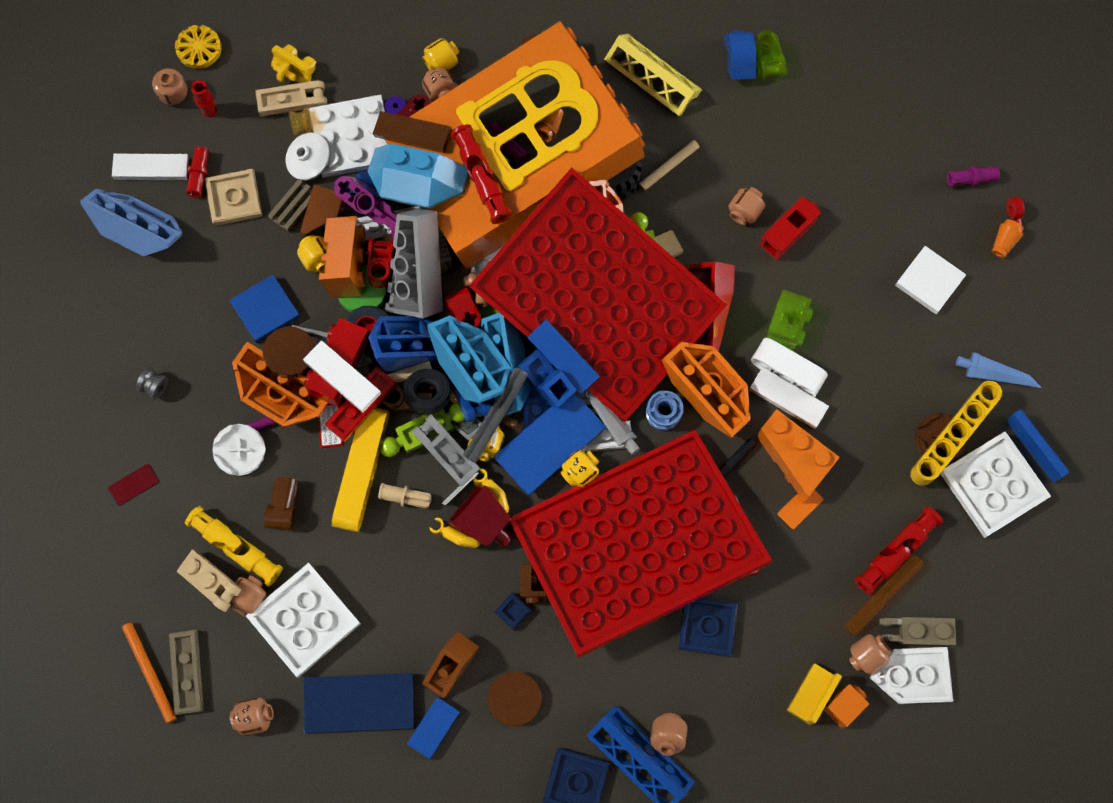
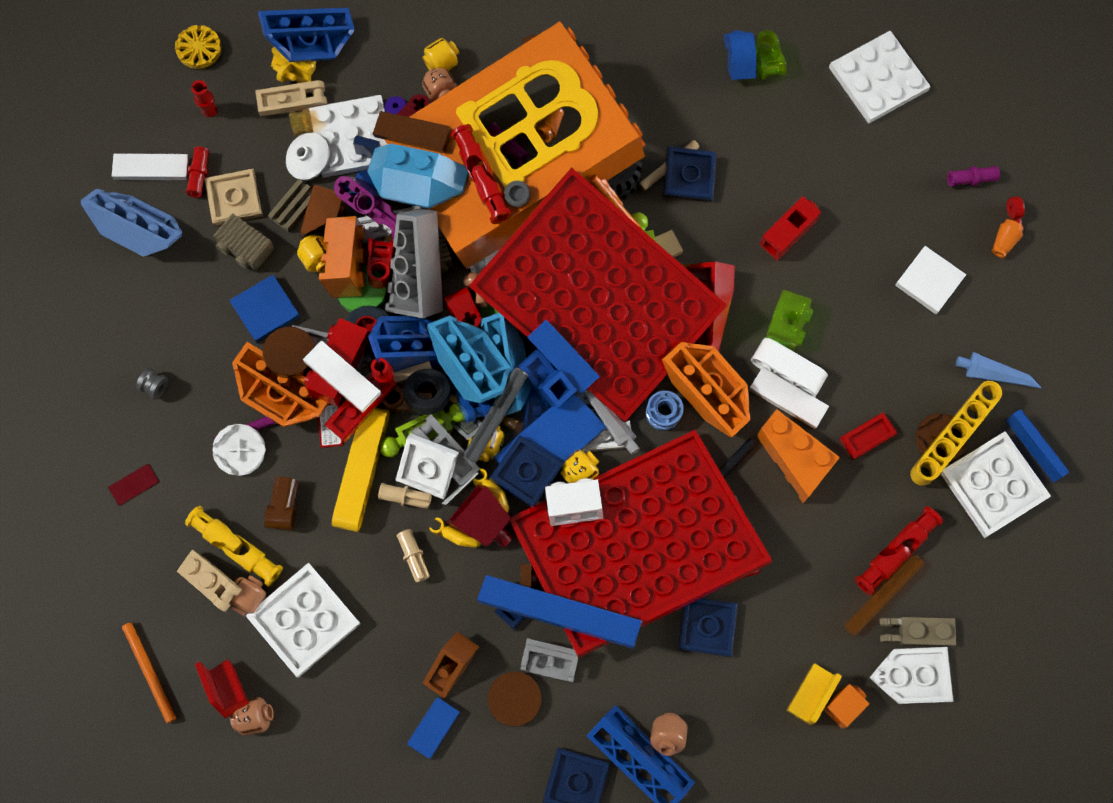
(169, 86): nougat head -> none
(186, 672): dark tan tile -> none
(222, 687): none -> red panel
(243, 242): none -> dark tan brick
(307, 32): none -> blue wedge
(358, 703): dark blue tile -> none
(365, 146): none -> dark blue tile
(382, 372): none -> red pin
(413, 555): none -> tan axle
(427, 466): none -> white tile
(517, 194): none -> dark grey tile
(526, 471): none -> dark blue tile
(549, 660): none -> light grey hinge
(559, 611): none -> blue tile
(574, 502): none -> white brick
(601, 187): none -> orange bar
(656, 65): light yellow fence -> none
(689, 174): none -> dark blue tile
(746, 206): nougat head -> none
(795, 511): orange sticker -> none
(868, 436): none -> red tile
(870, 654): nougat head -> none
(879, 77): none -> white plate

